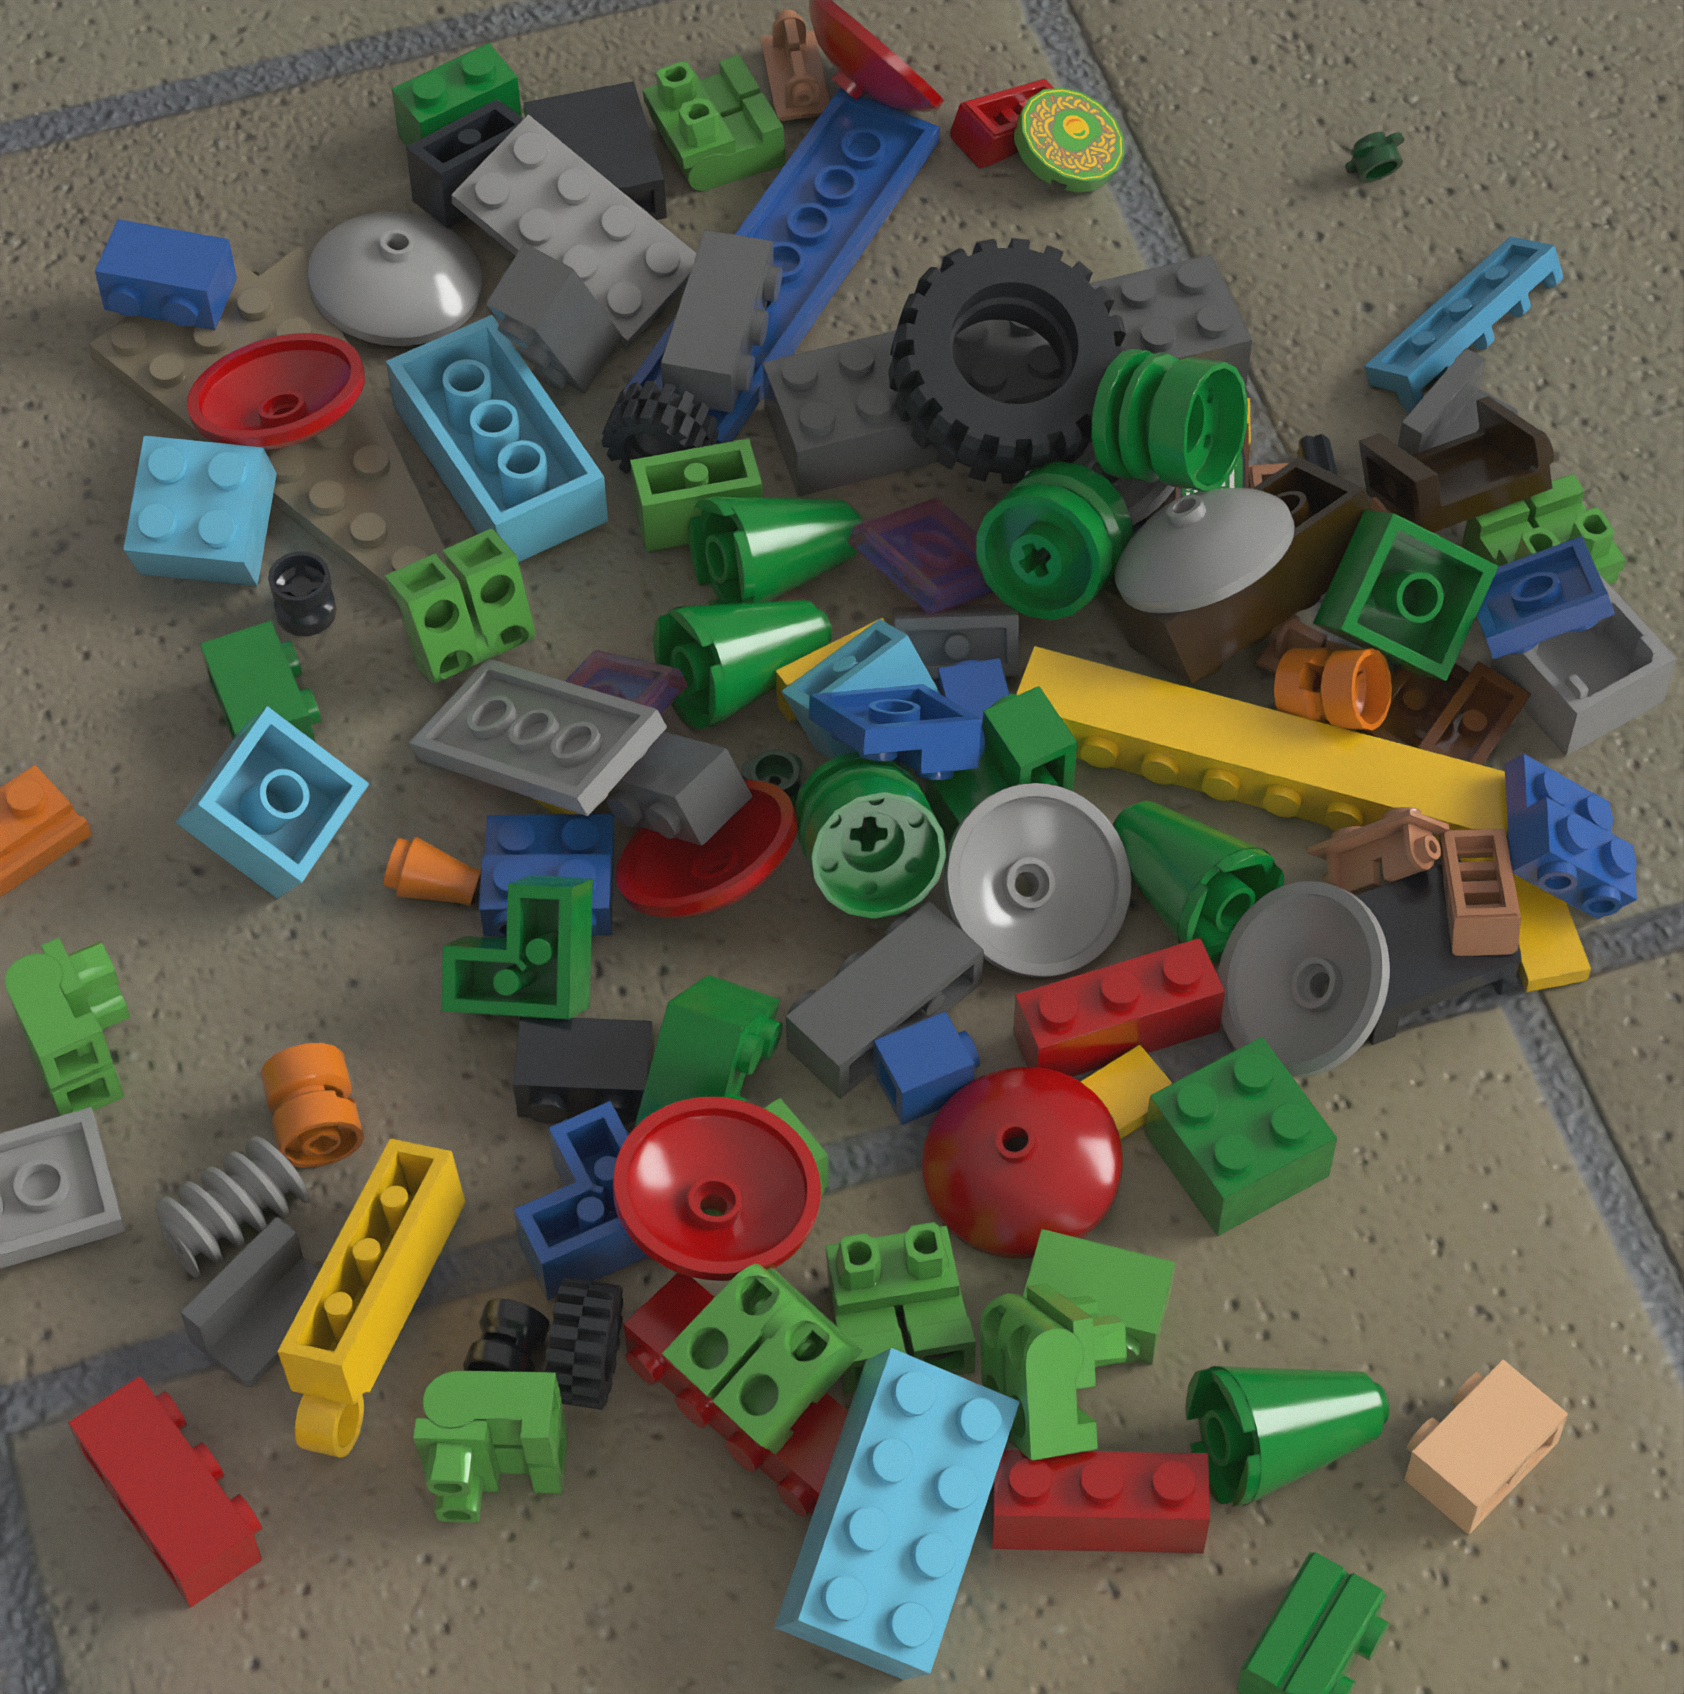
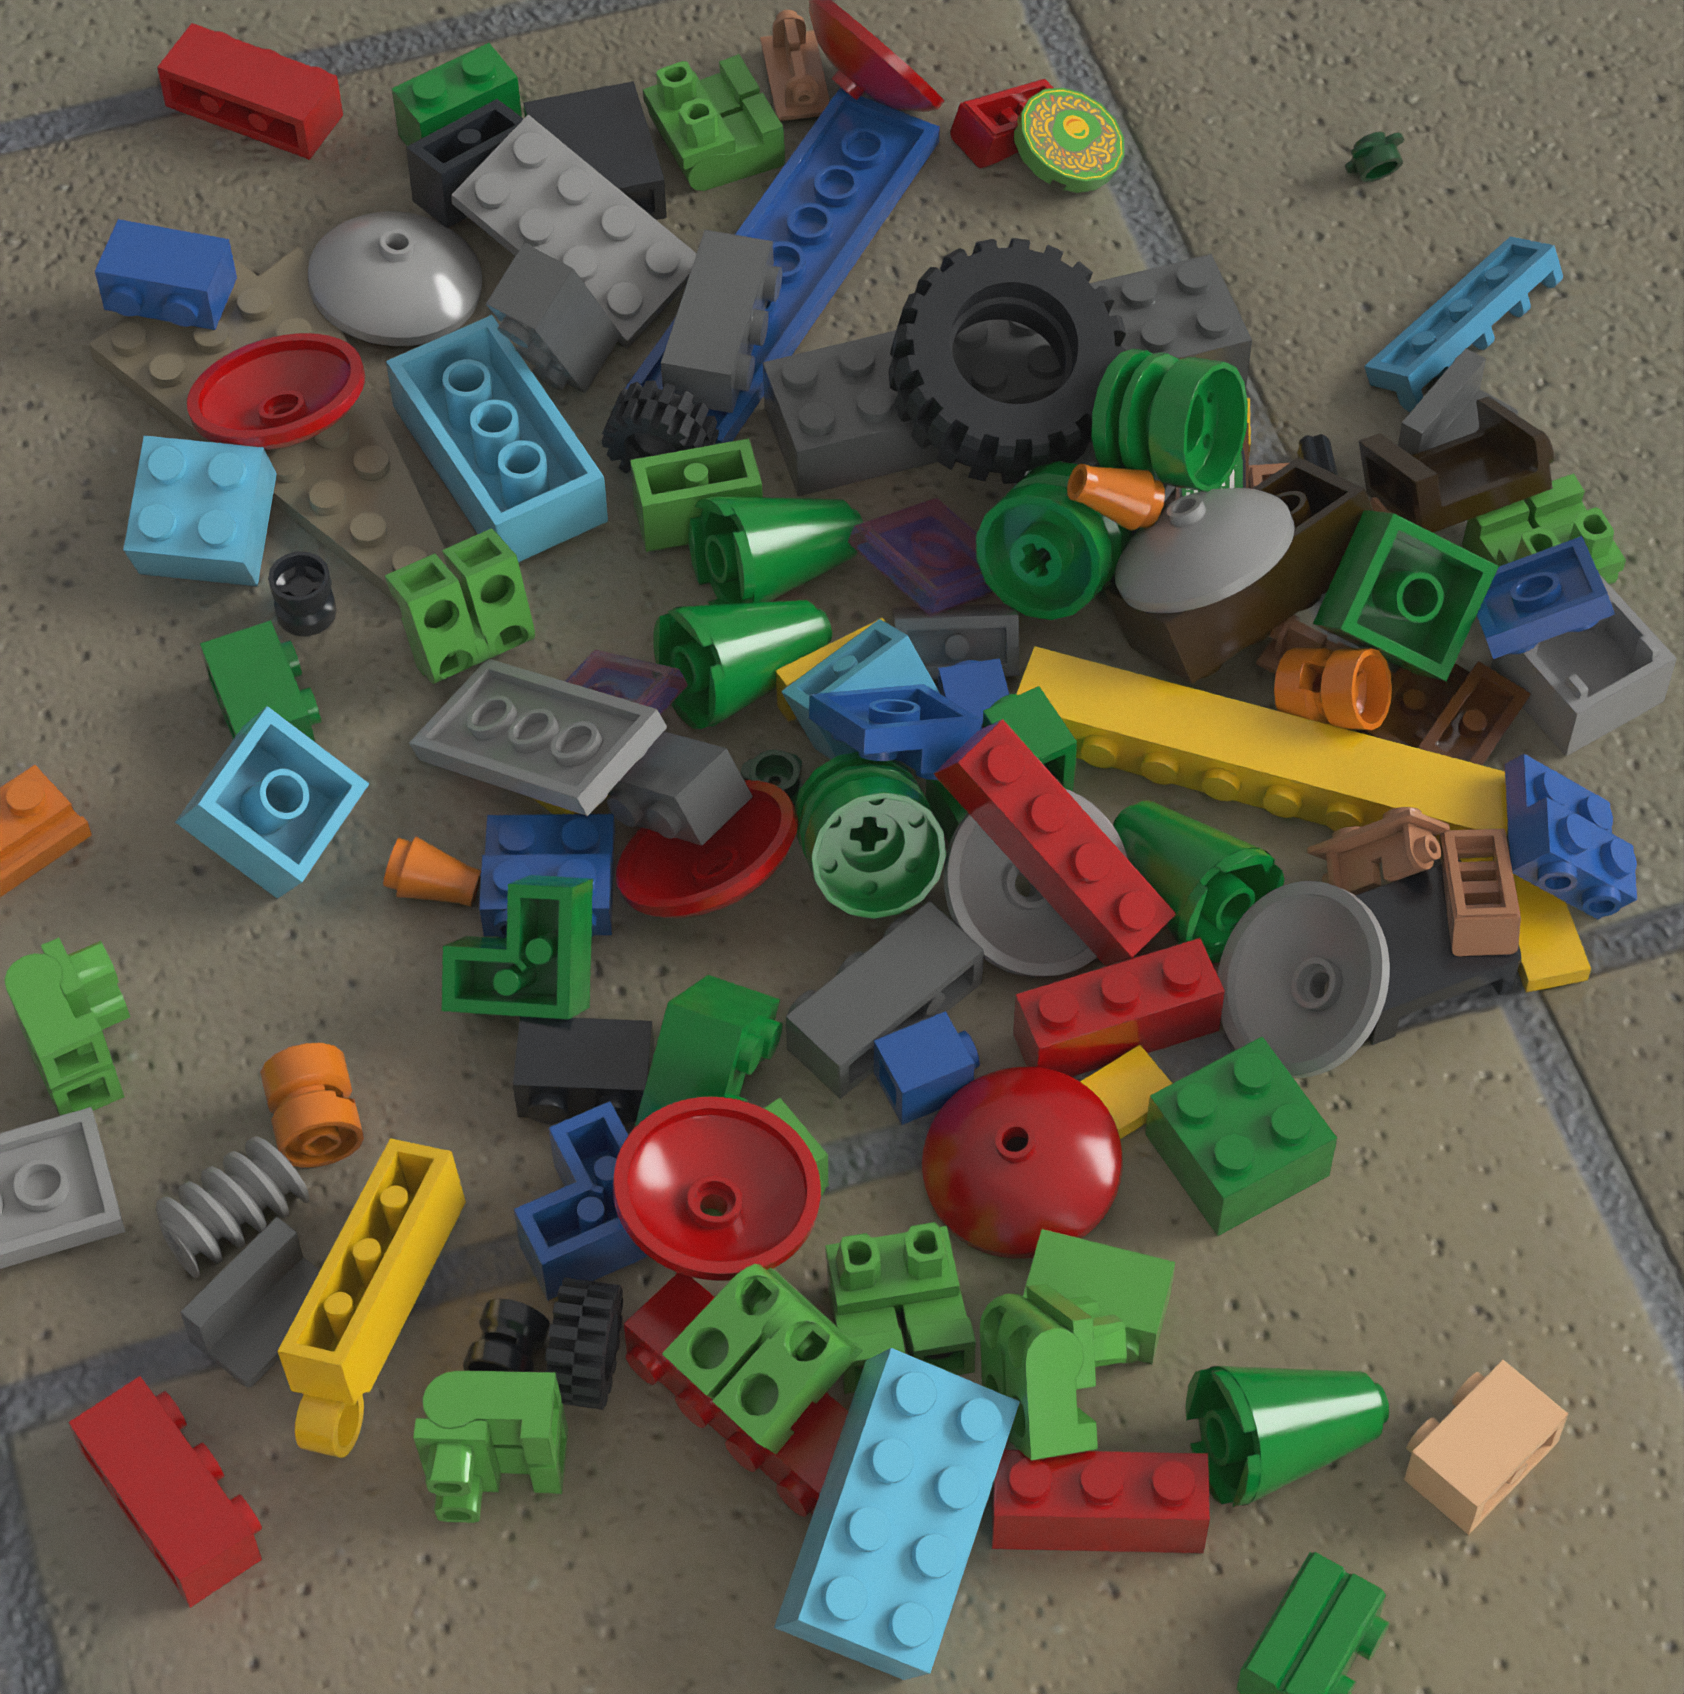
(250, 90): none -> red brick
(1054, 843): none -> red brick
(1121, 495): none -> orange cone

